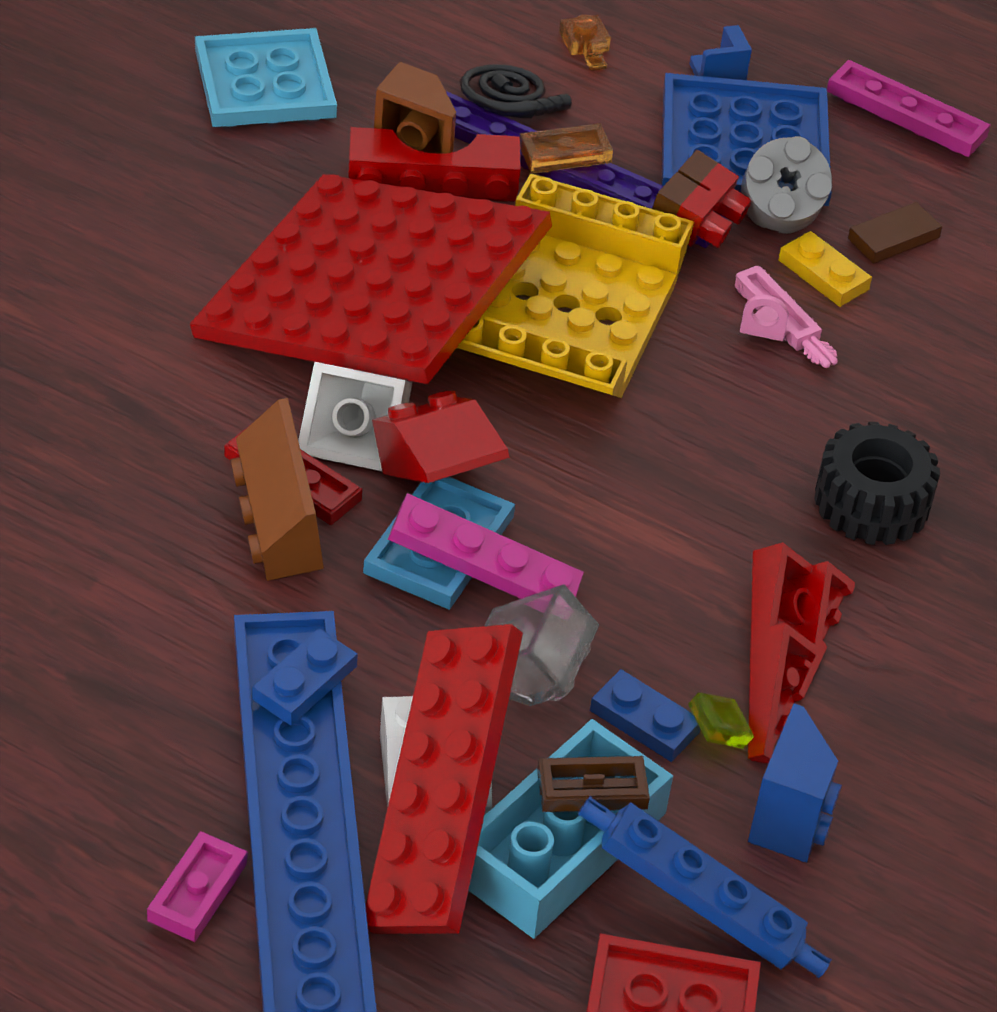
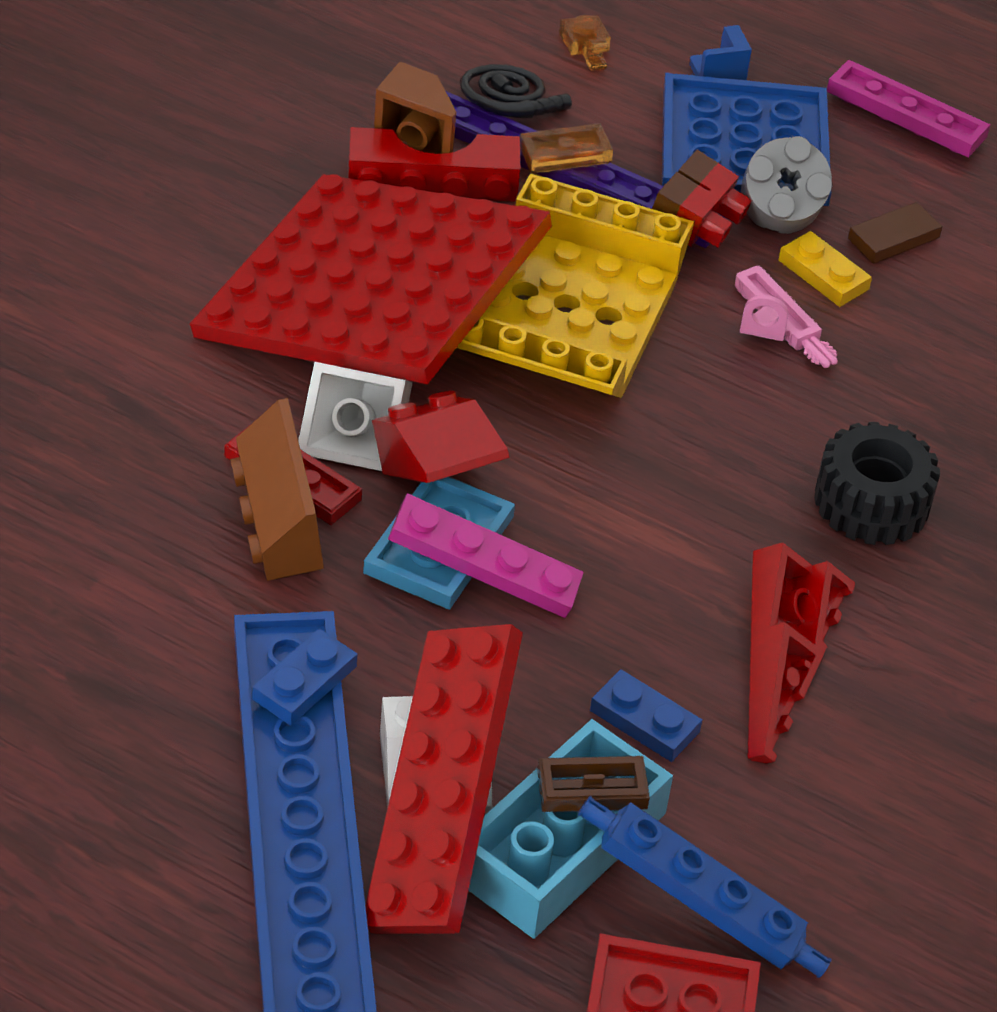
(197, 886): dark pink plate -> none
(265, 77): medium azure plate -> none
(552, 645): clear slope -> none
(721, 720): clear neon green tile -> none
(796, 791): blue slope -> none

